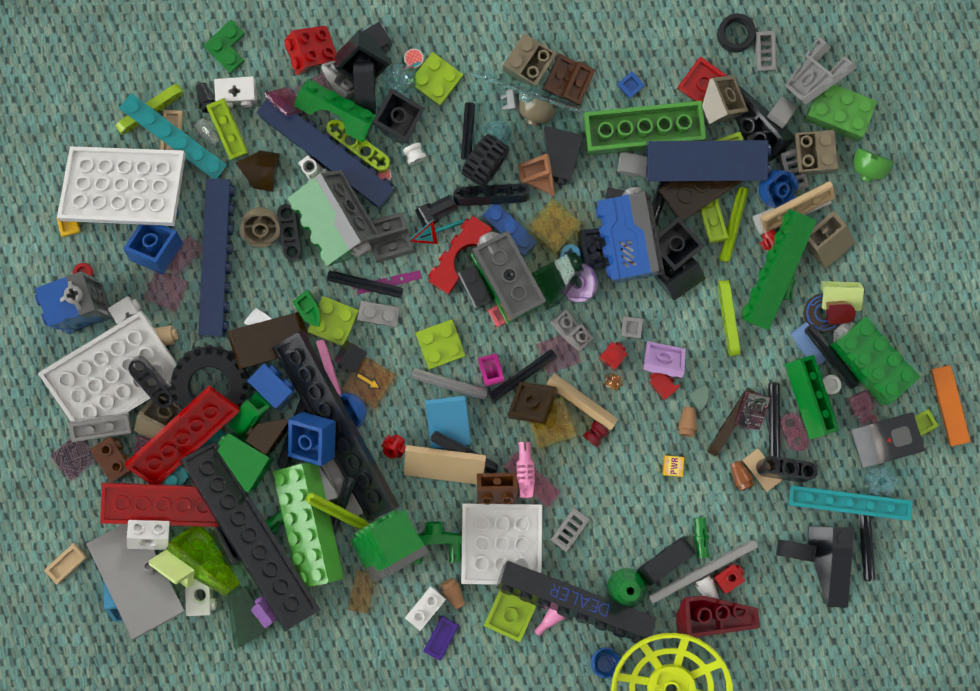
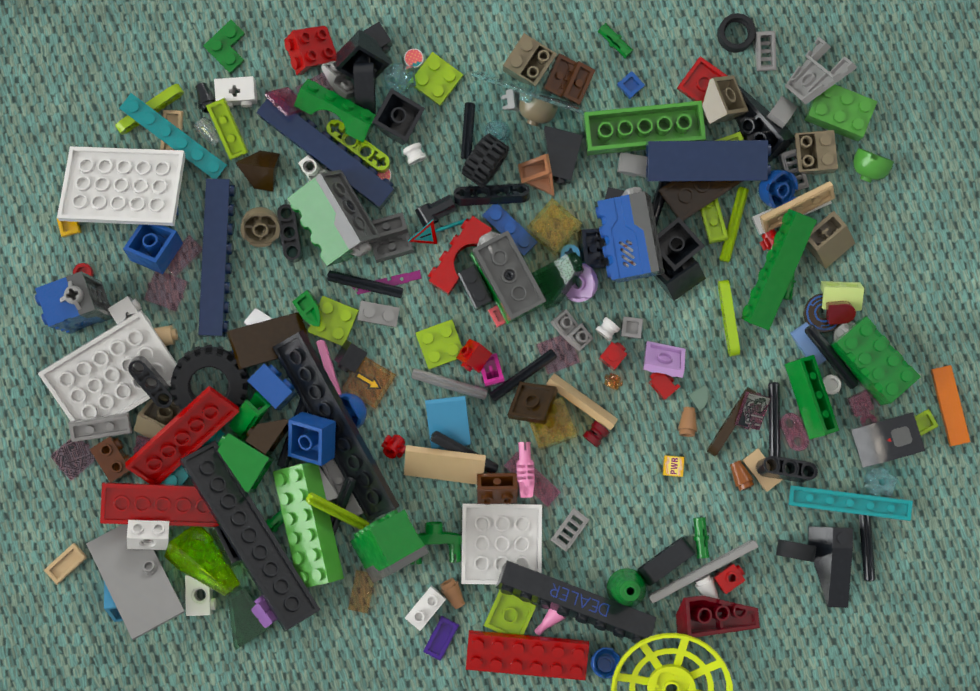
(173, 568): yellowish green panel -> none
(473, 356): none -> red brick
(527, 655): none -> red plate
(607, 329): none -> white wheel
(615, 40): none -> green pin

